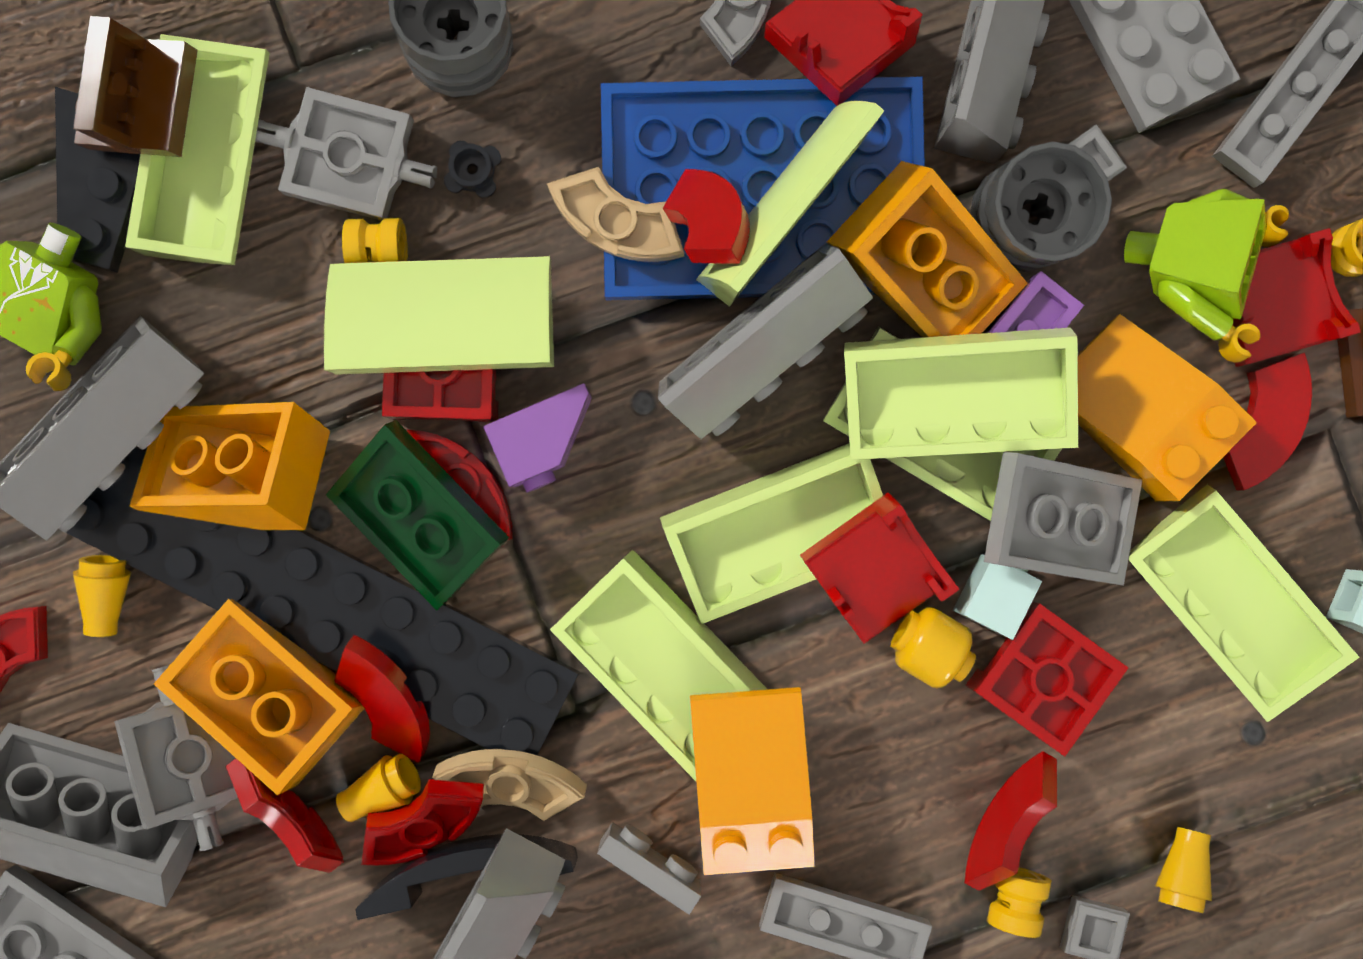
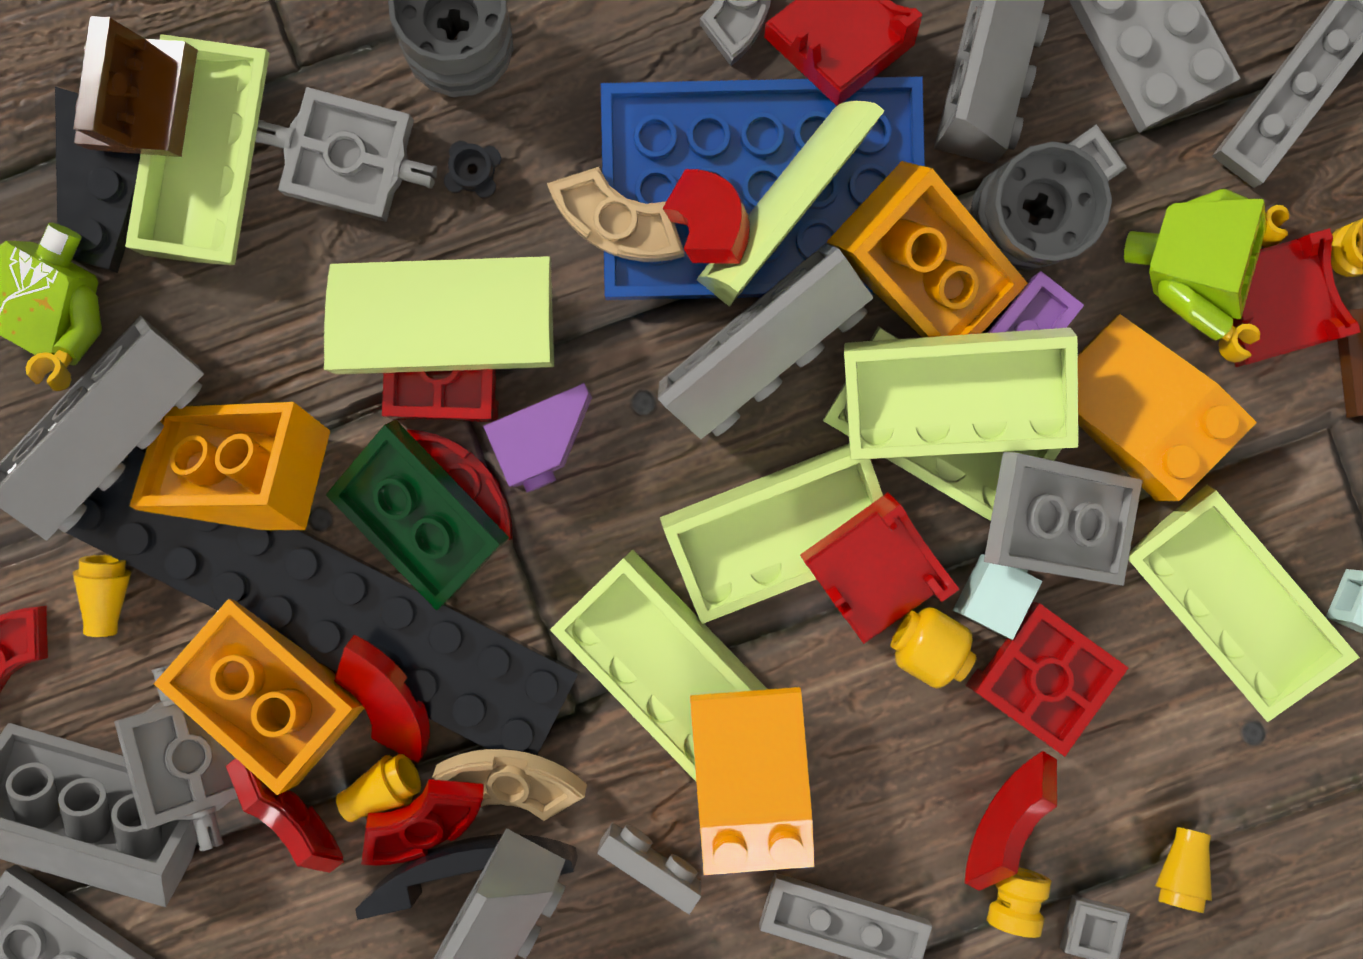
(374, 242): yellow wheel -> none
(1281, 408): red tile -> none

